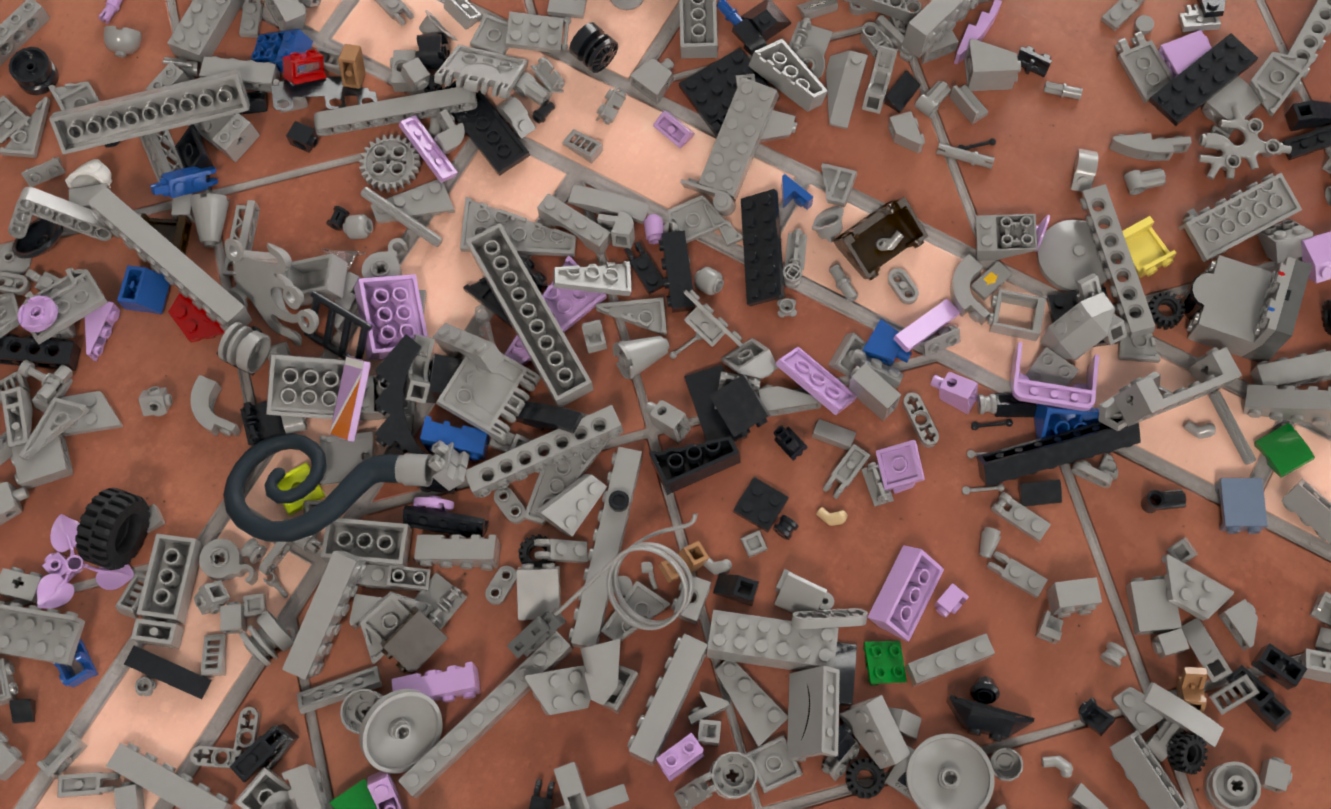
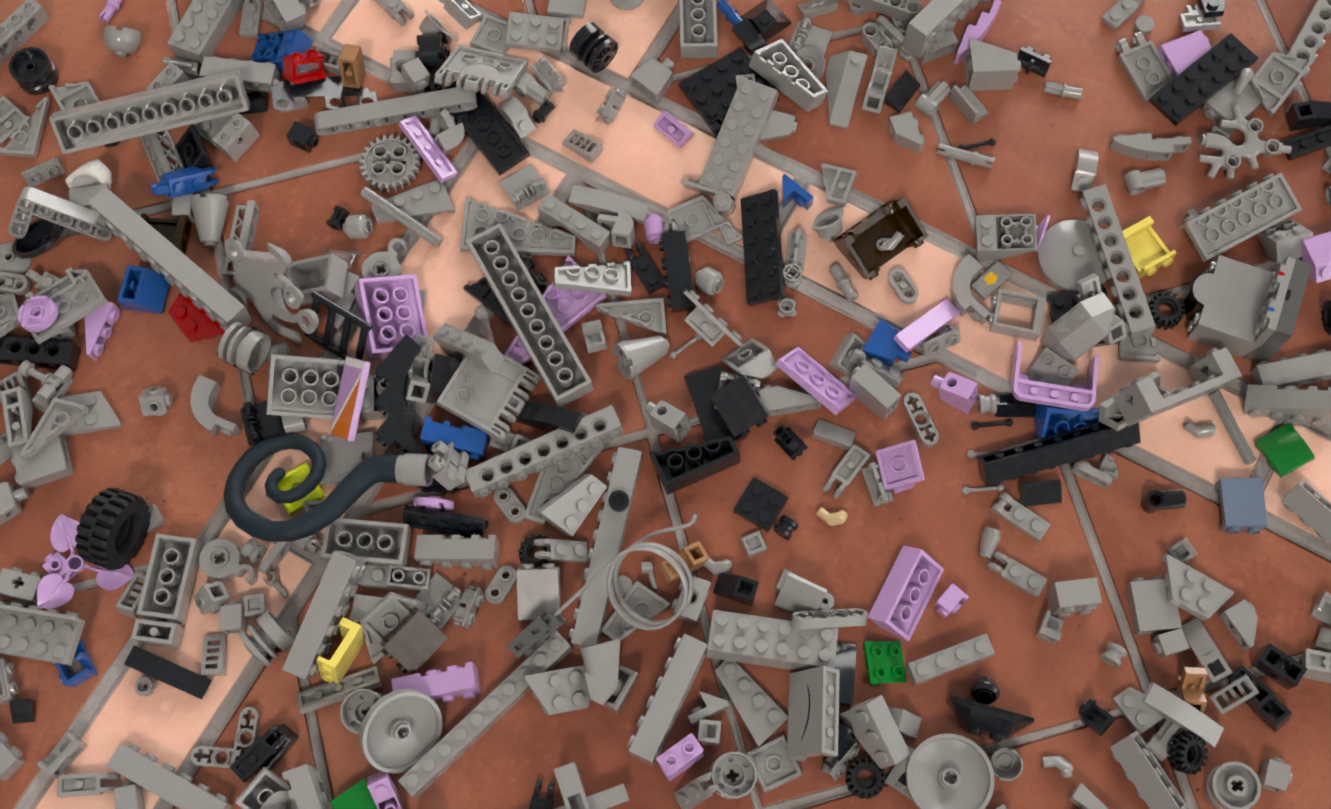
(353, 640): none -> light yellow panel
(467, 616): none -> light grey hinge
(525, 187): none -> light grey hinge
(1245, 77): none -> light grey arm

